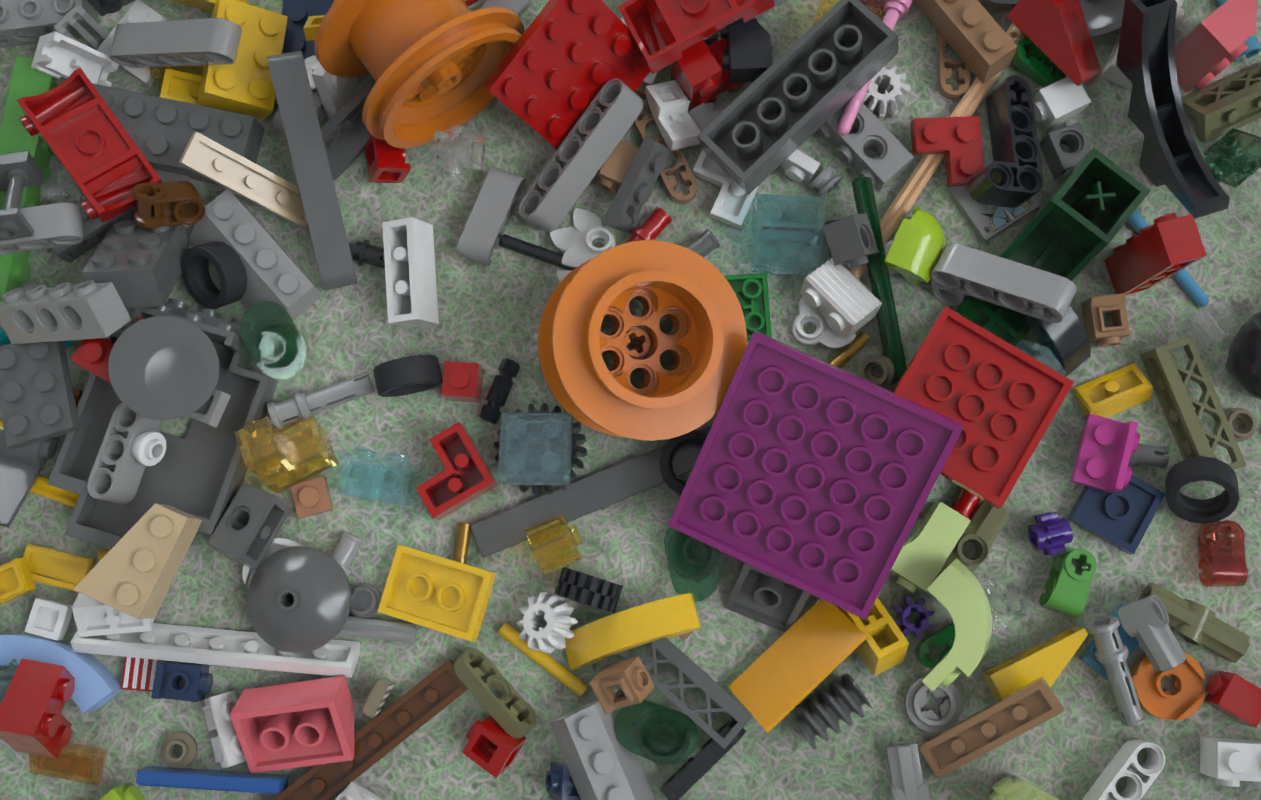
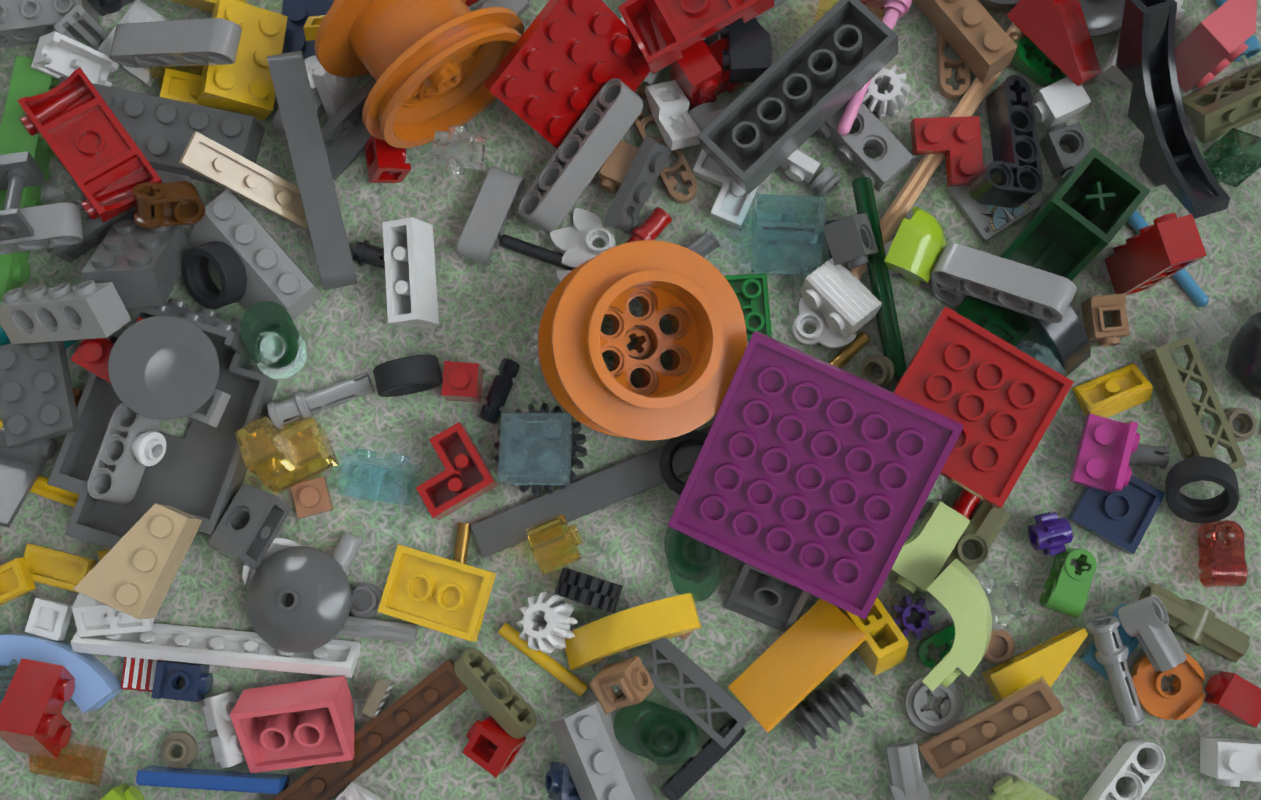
(1000, 647): none -> medium nougat tile

